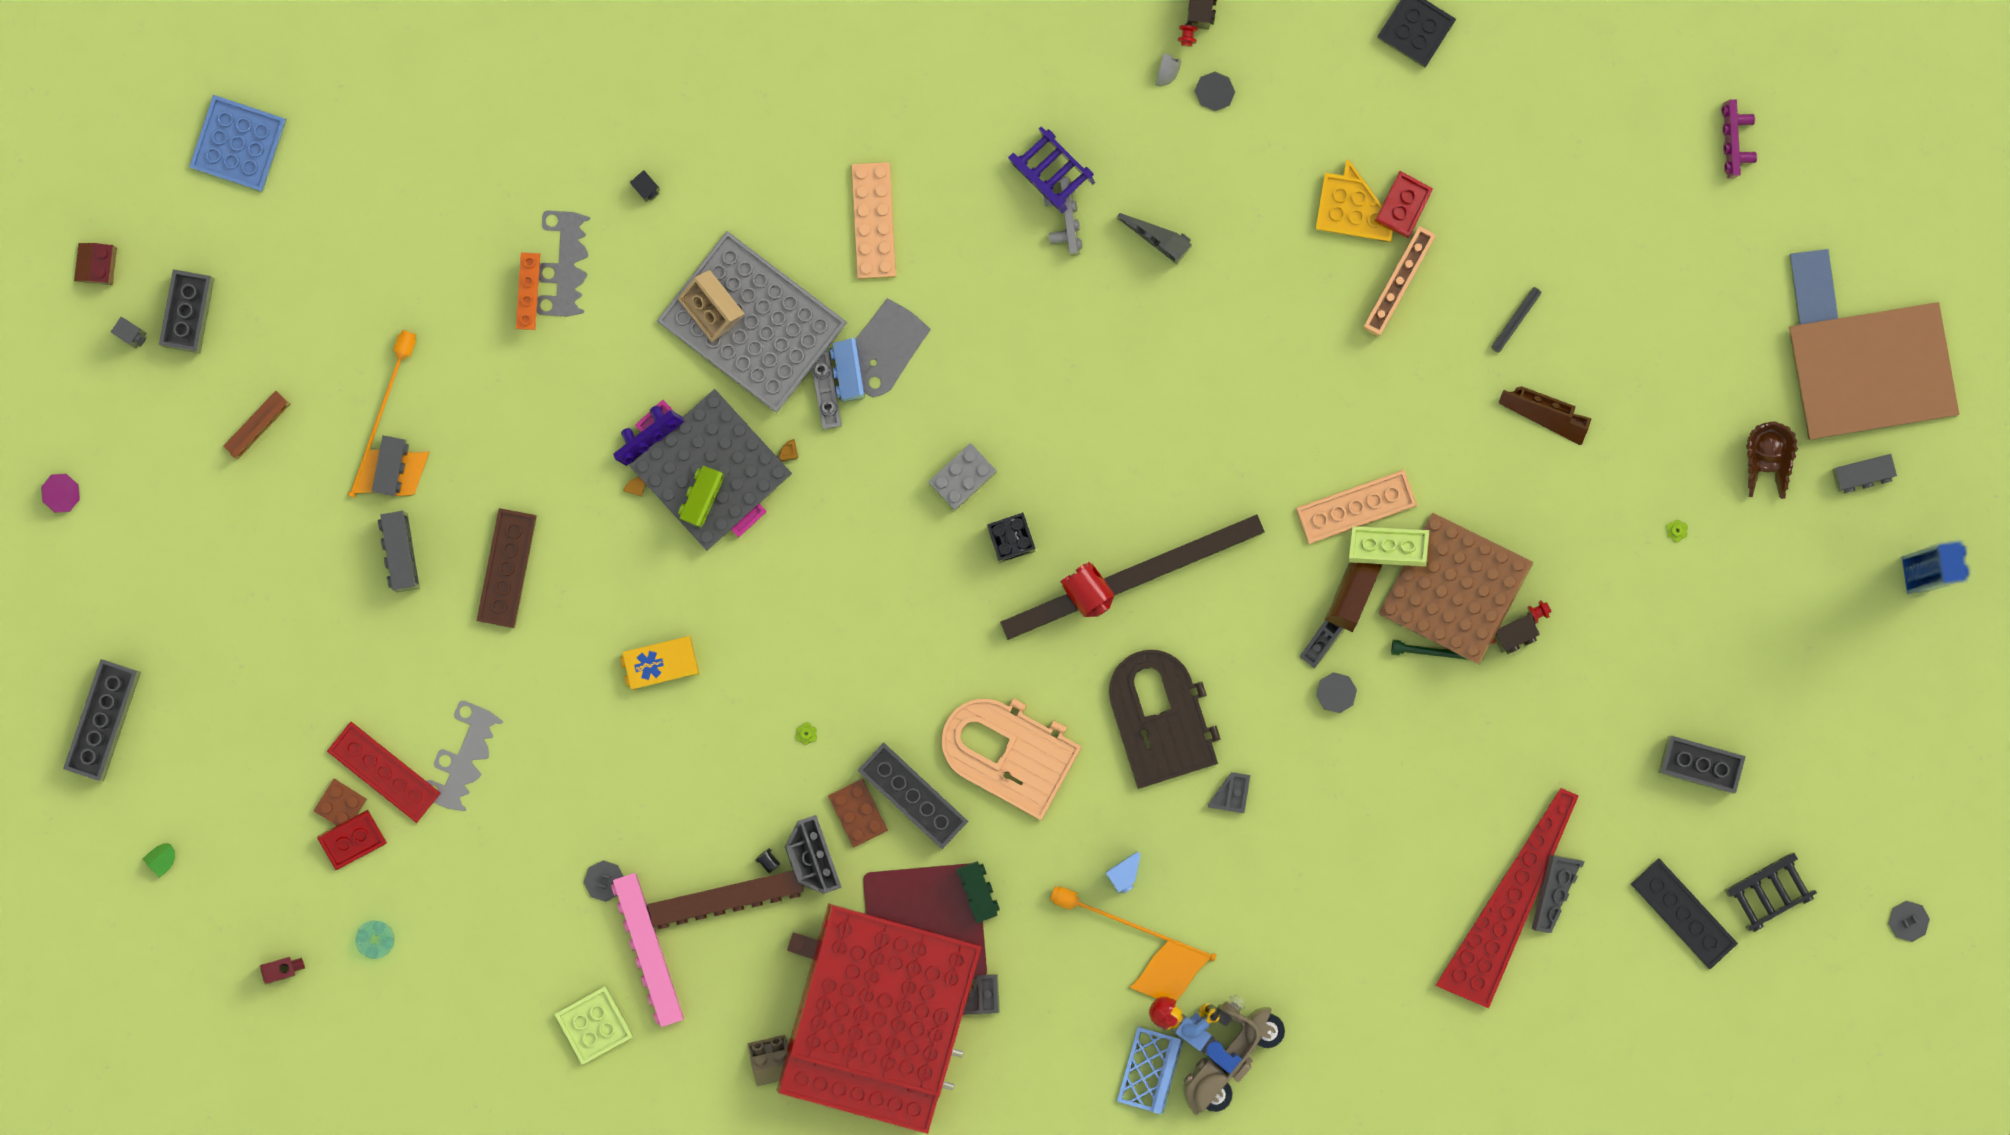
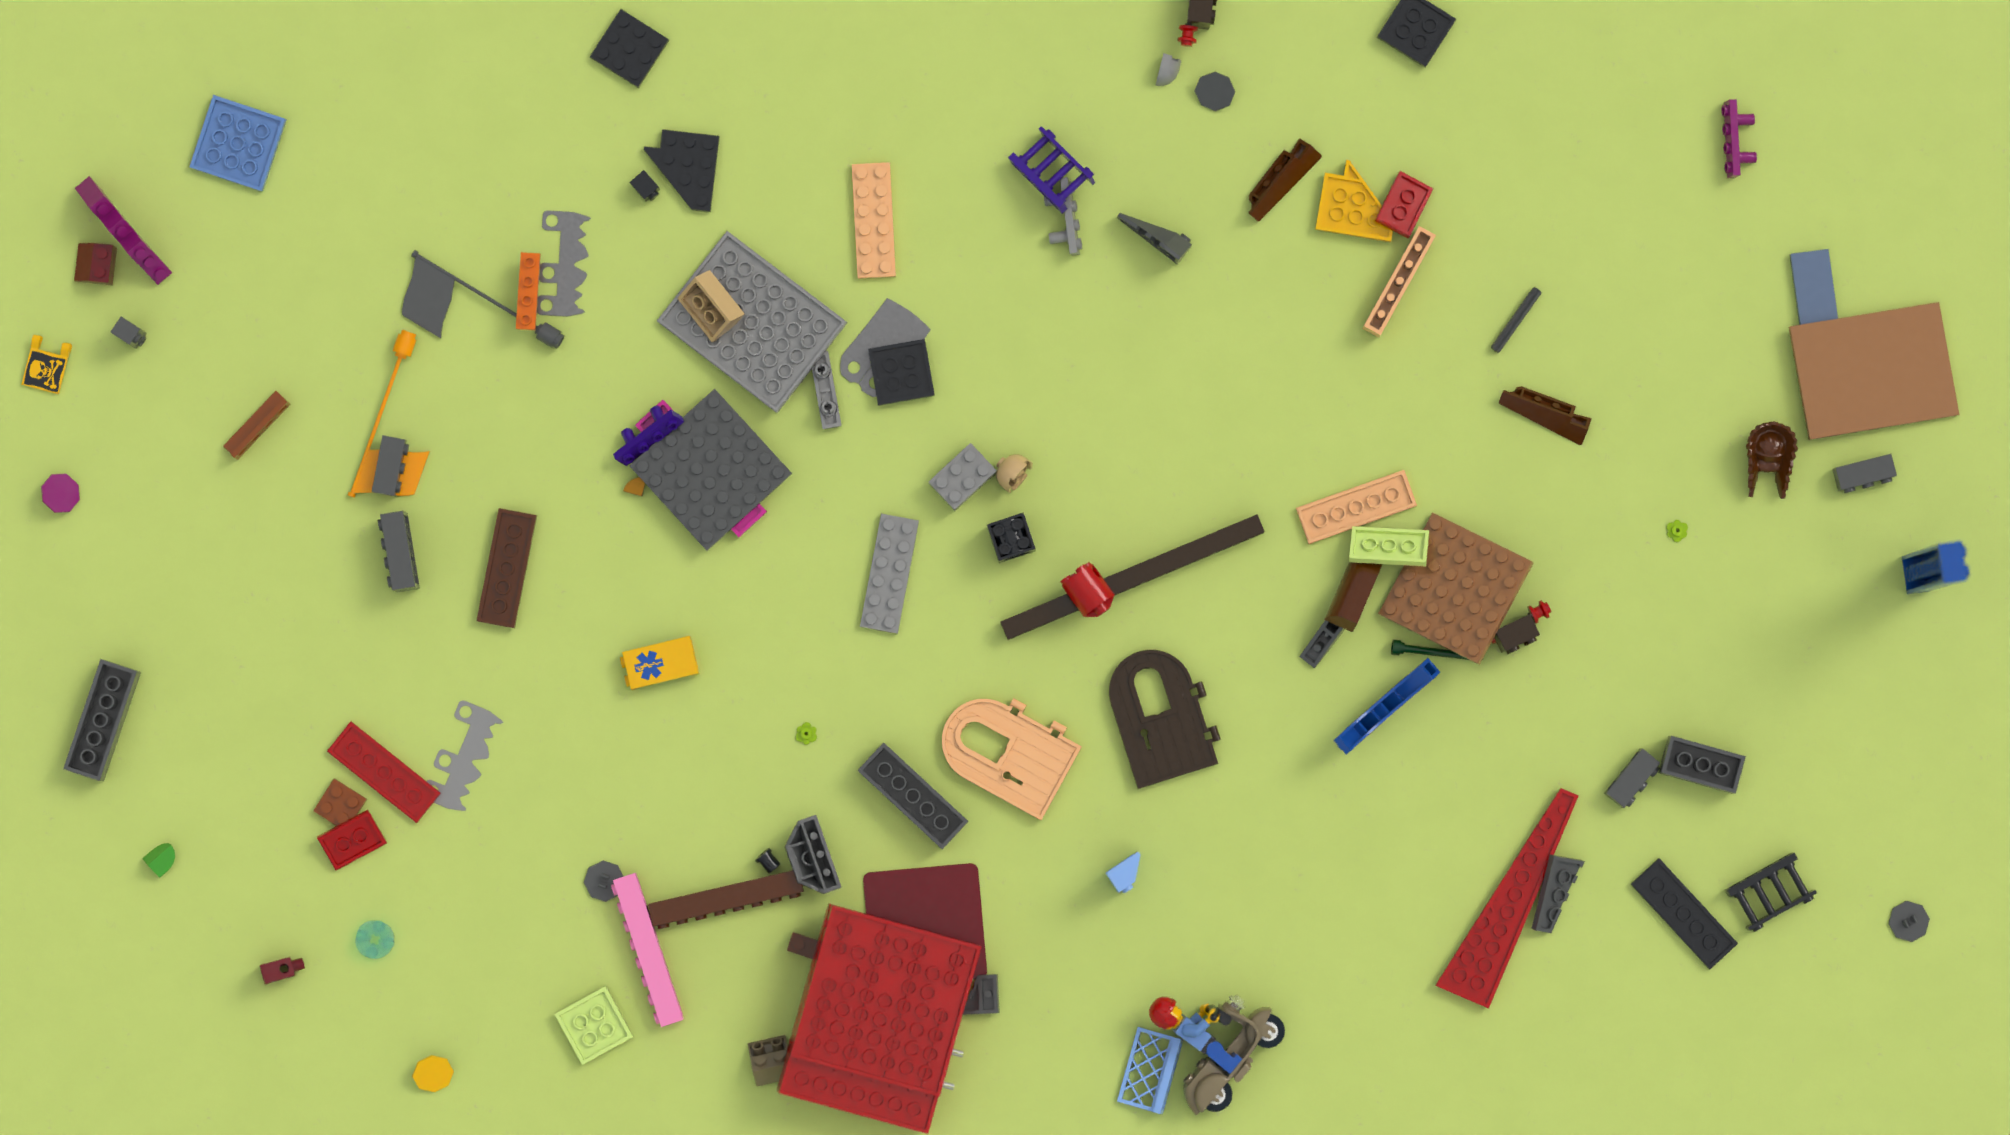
(45, 369): none -> flag
(122, 230): none -> magenta arch
(186, 311): dark grey brick -> none
(431, 295): none -> dark grey flag
(433, 1073): none -> yellow piece
(629, 48): none -> black plate
(689, 165): none -> black wing
(701, 496): lime slope -> none
(788, 451): pearl gold tile -> none
(847, 370): light blue slope -> none
(858, 813): dark orange plate -> none
(889, 573): none -> light grey plate
(901, 372): none -> black plate
(978, 891): dark green wedge -> none
(1012, 471): none -> tan cylinder
(1169, 968): light orange flag -> none
(1232, 793): dark grey wing -> none
(1282, 177): none -> reddish brown wedge
(1336, 692): dark grey piece -> none
(1386, 706): none -> blue arch
(1633, 778): none -> dark grey brick

